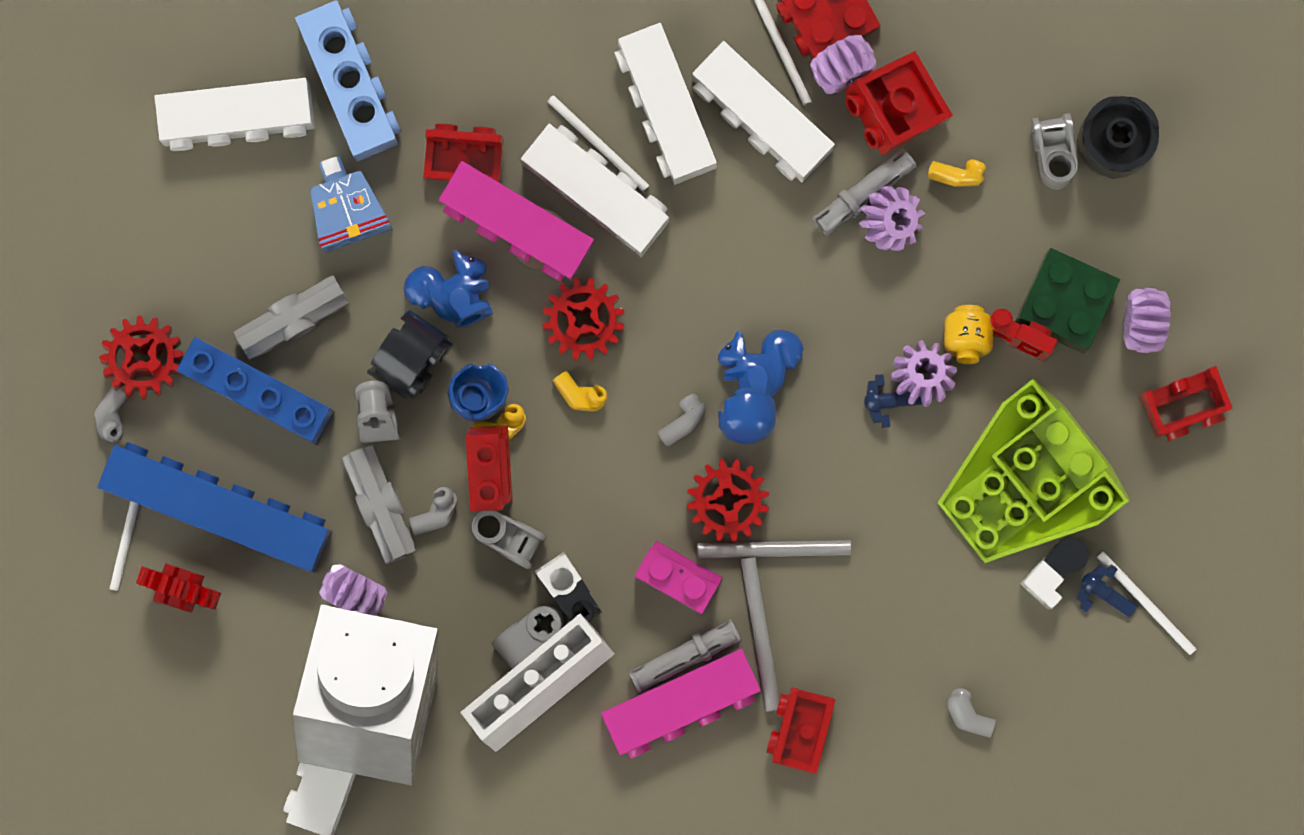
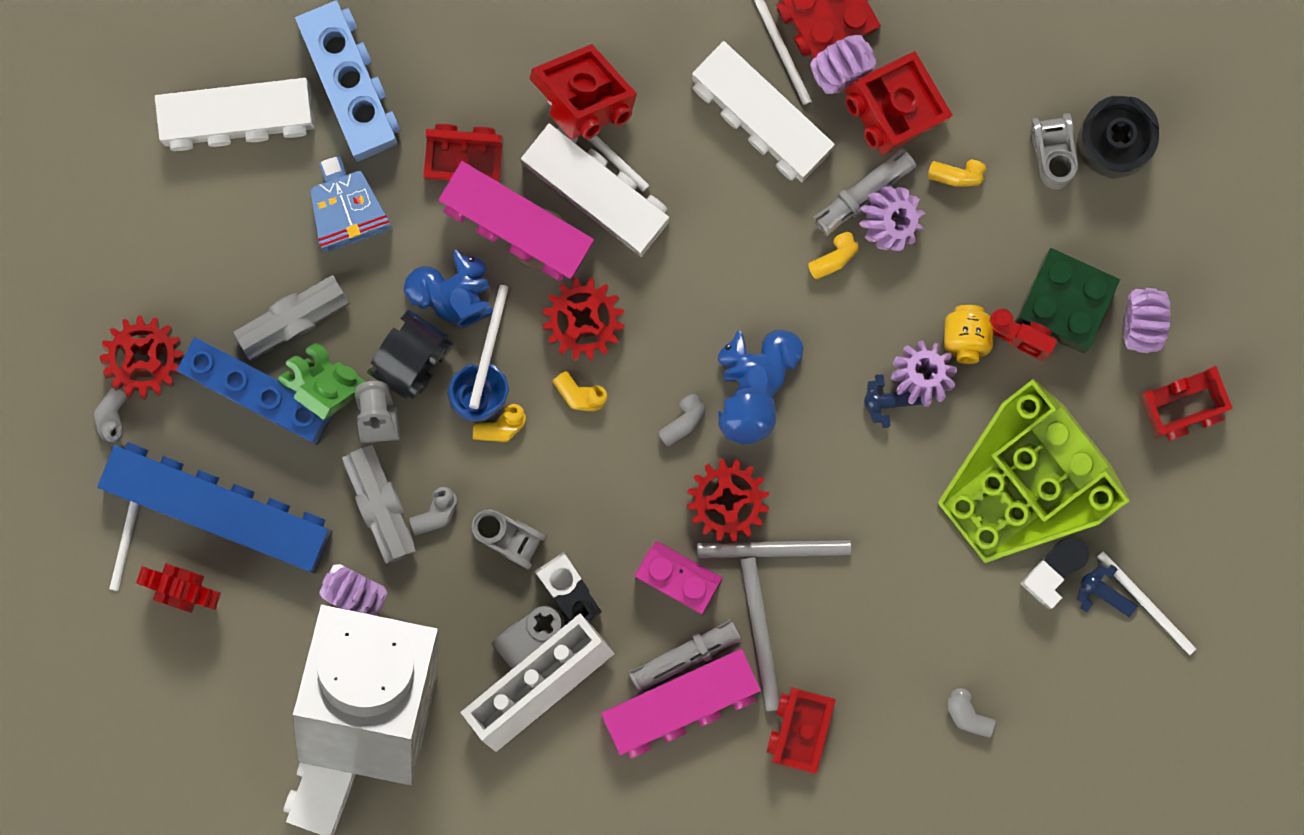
(320, 384): none -> bright green plate
(488, 346): none -> white axle
(488, 467): red window -> none
(584, 92): none -> red plate
(666, 103): white brick -> none
(837, 259): none -> yellow arm

